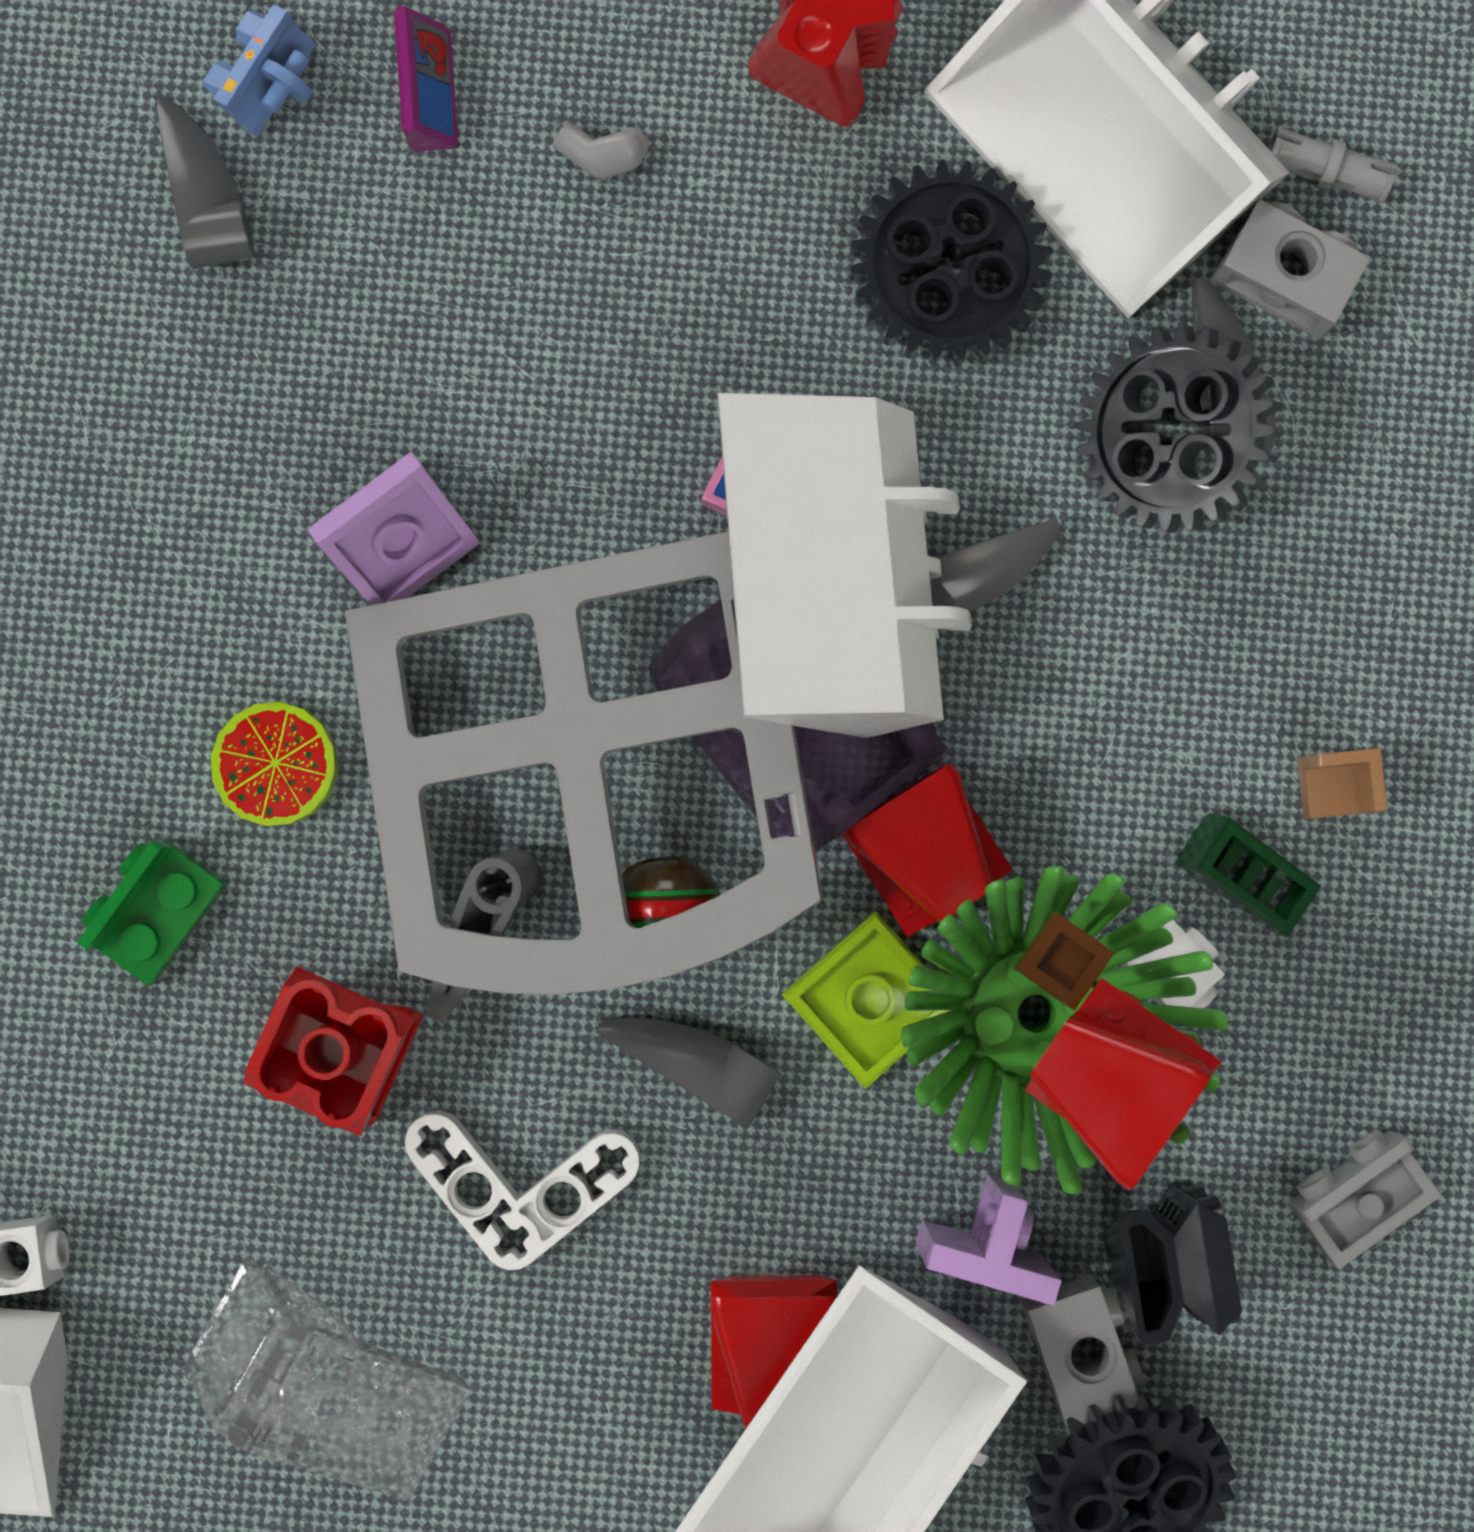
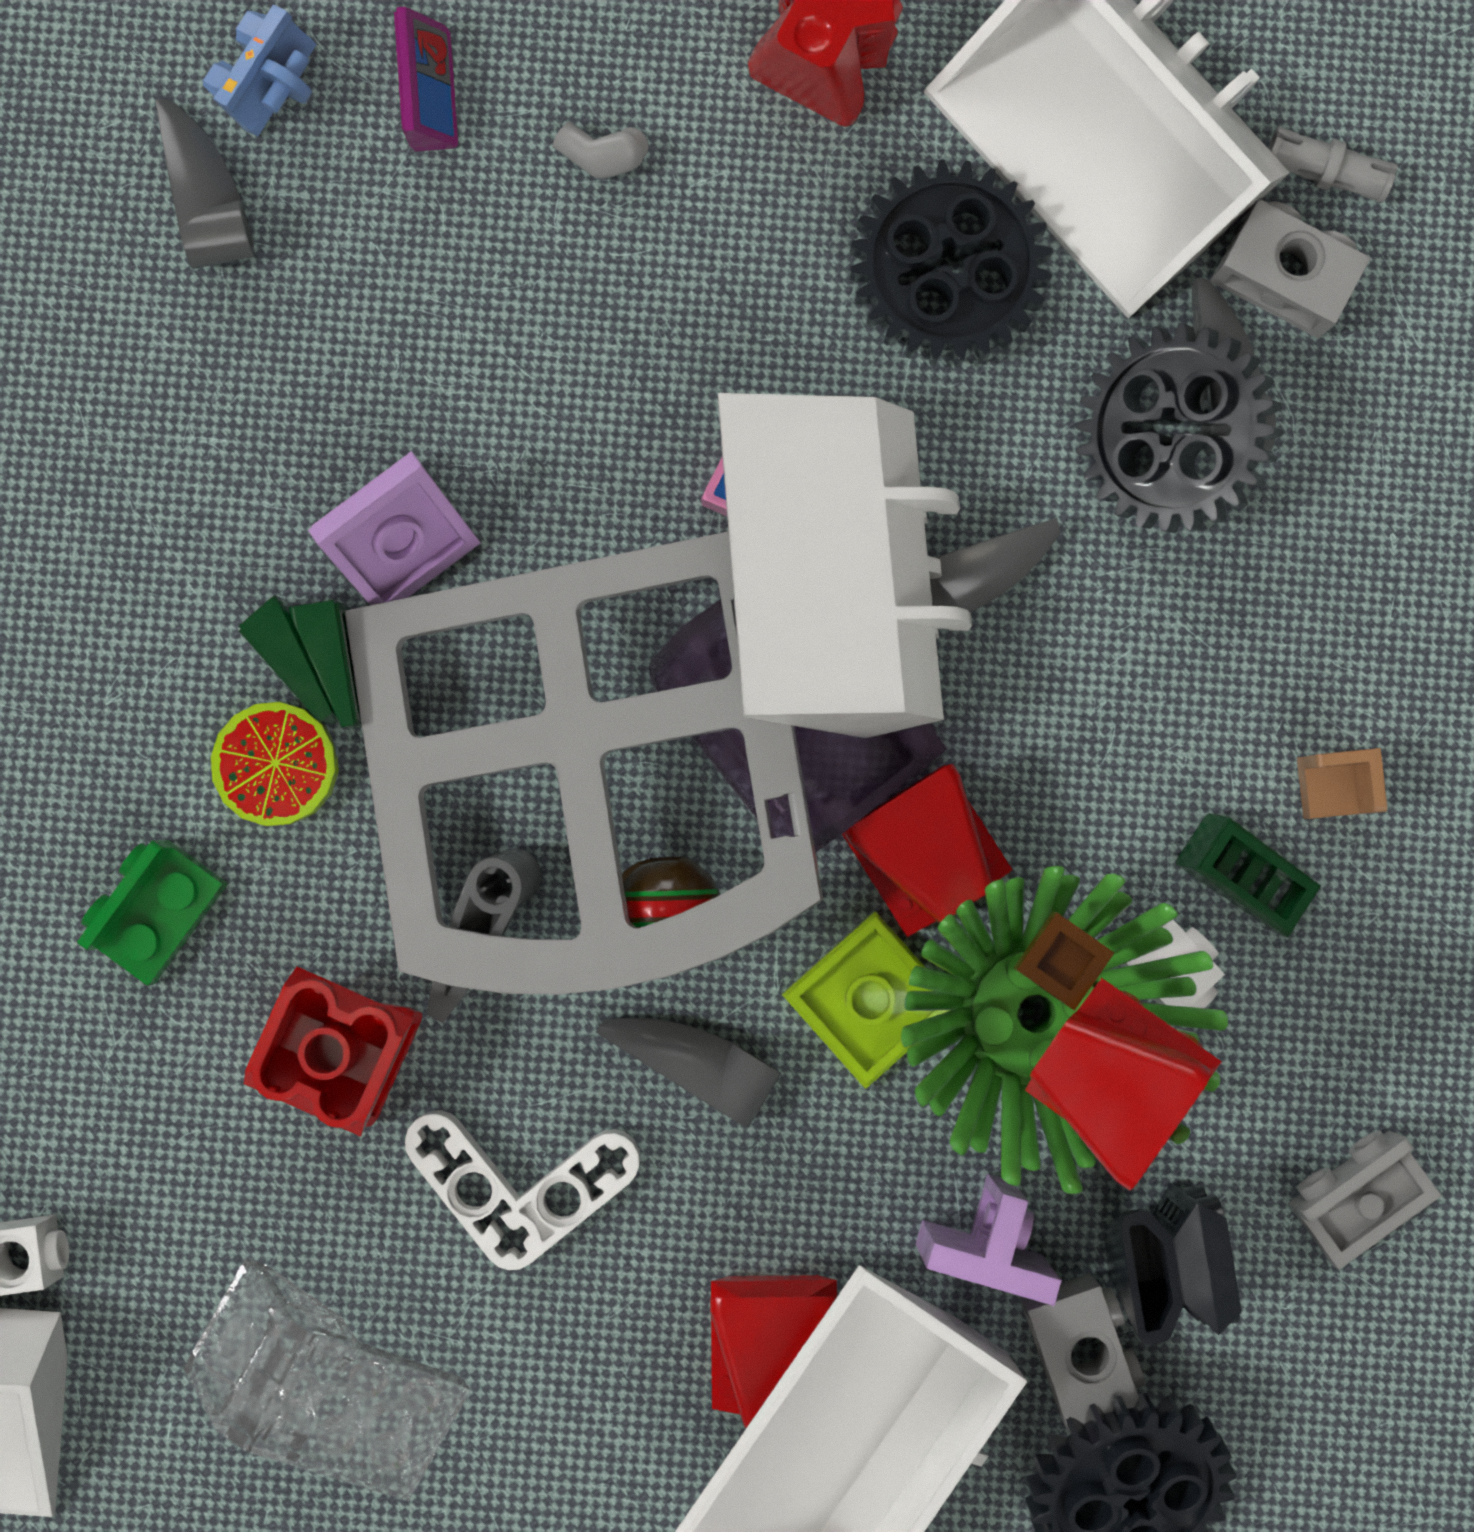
(278, 643): none -> dark green slope
(326, 641): none -> dark green slope

